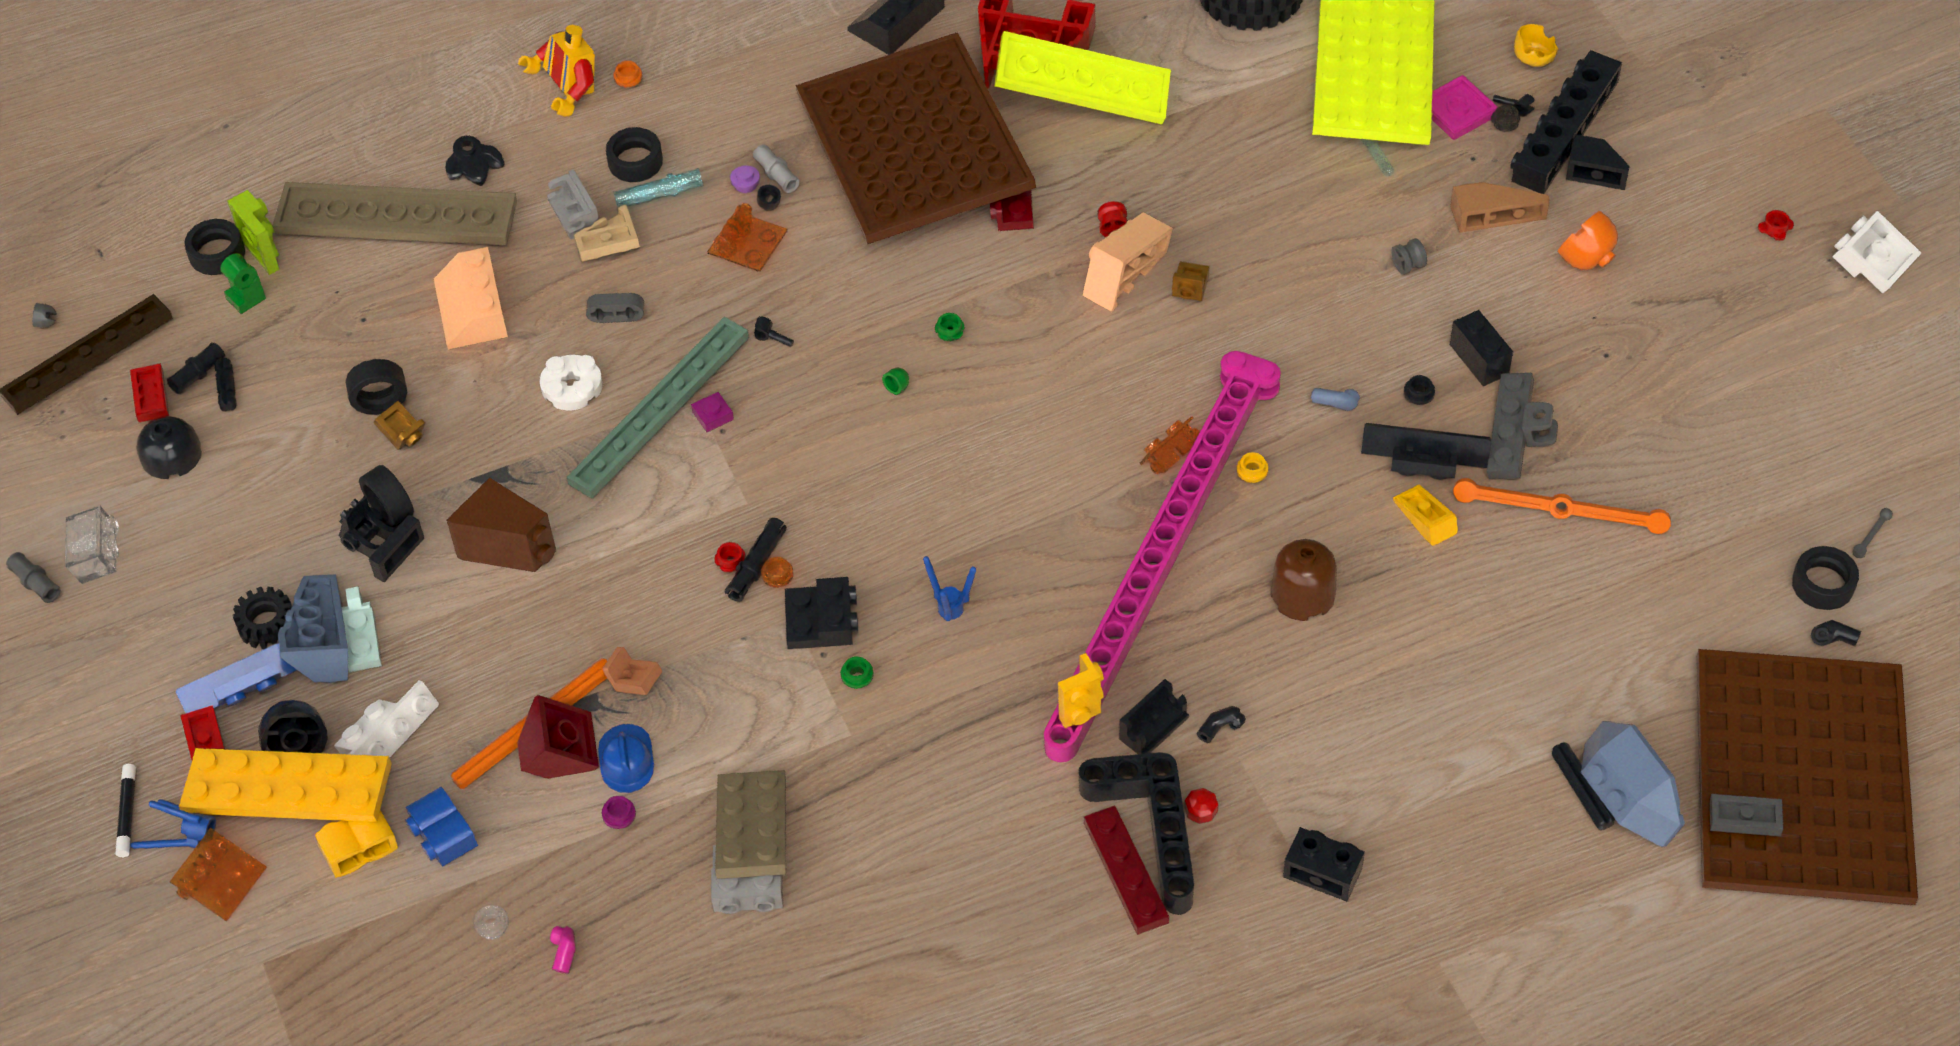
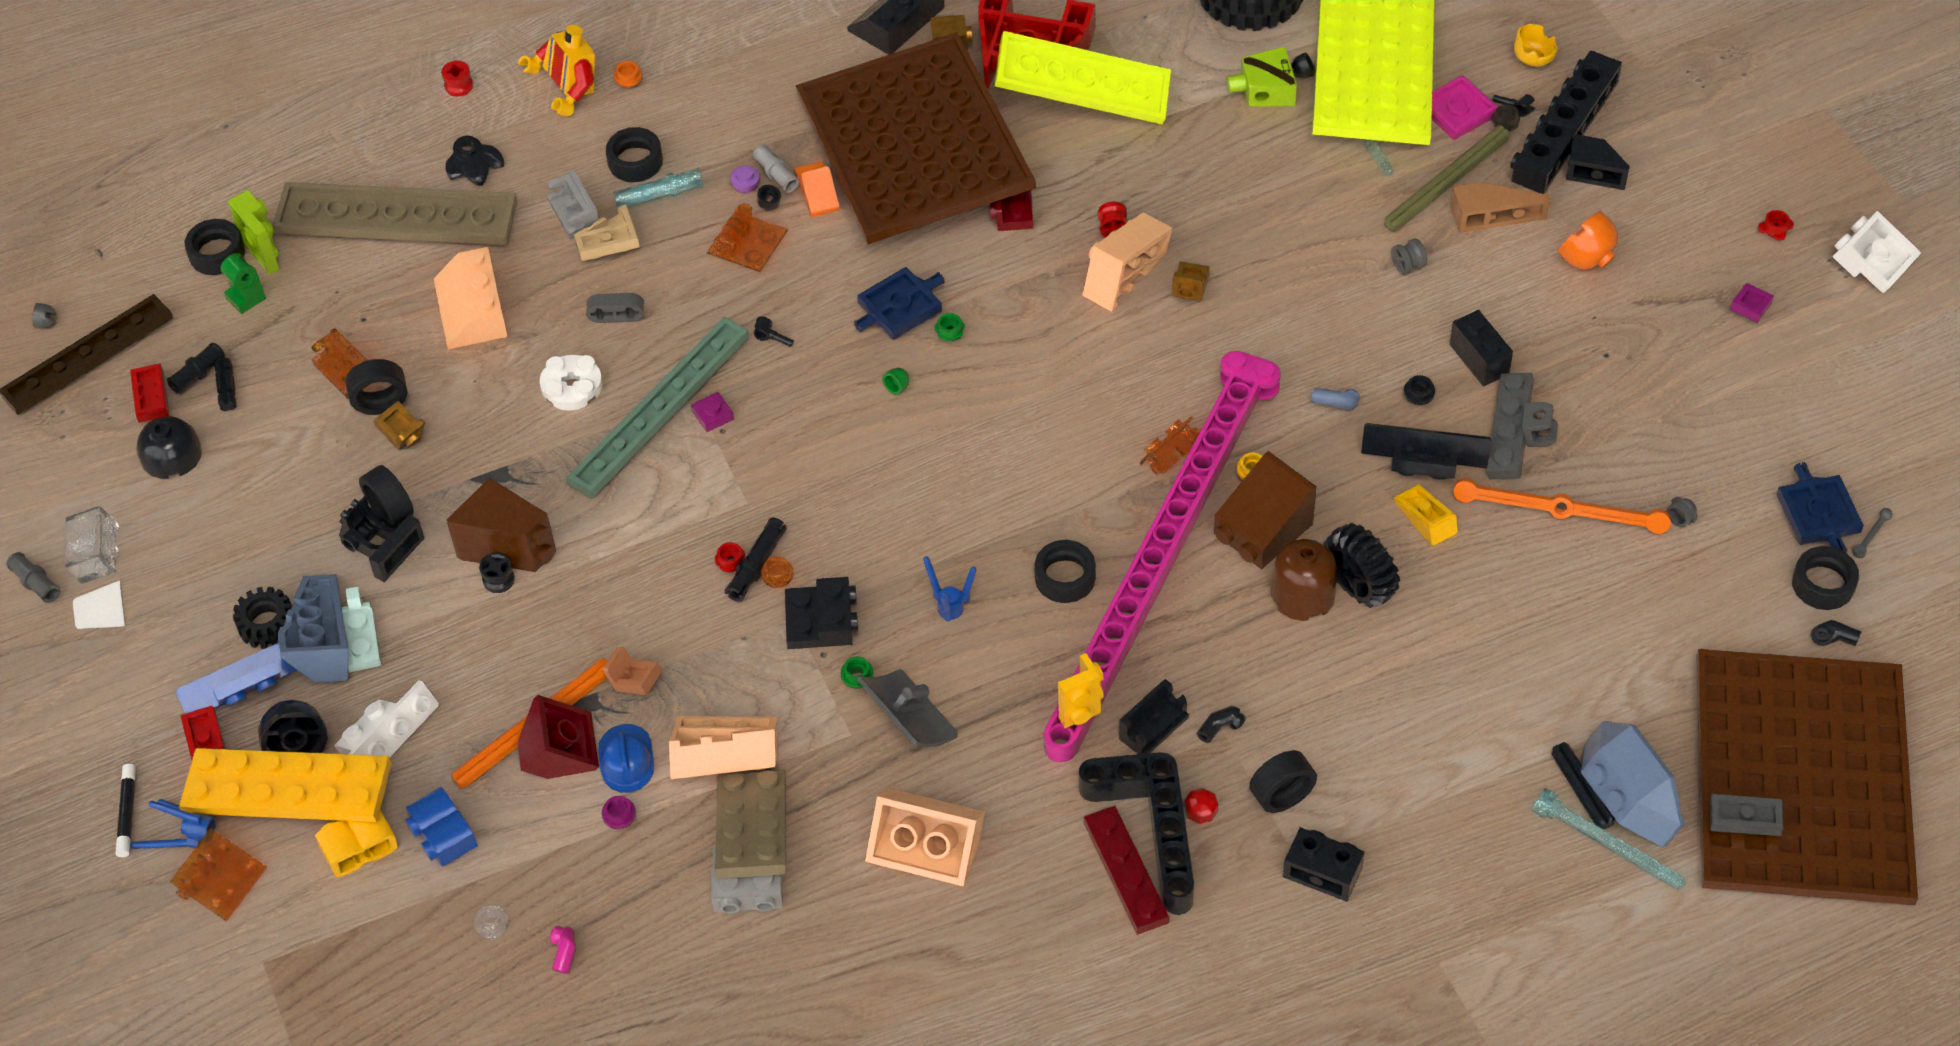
(99, 608): none -> white sticker
(336, 359): none -> clear orange hinge
(457, 78): none -> red wheel
(499, 564): none -> black wheel
(722, 745): none -> light nougat wedge
(817, 188): none -> orange slope
(899, 302): none -> dark blue plate
(909, 708): none -> dark grey shield
(924, 836): none -> light nougat slope
(948, 25): none -> pearl gold brick
(1065, 591): none -> black tyre
(1265, 79): none -> lime torso
(1266, 511): none -> reddish brown slope
(1283, 781): none -> black tyre
(1302, 65): none -> black hinge
(1363, 565): none -> black gear
(1446, 178): none -> olive axle
(1550, 806): none -> clear light blue piece
(1682, 511): none -> dark grey plate
(1752, 302): none -> magenta plate
(1819, 508): none -> dark blue plate

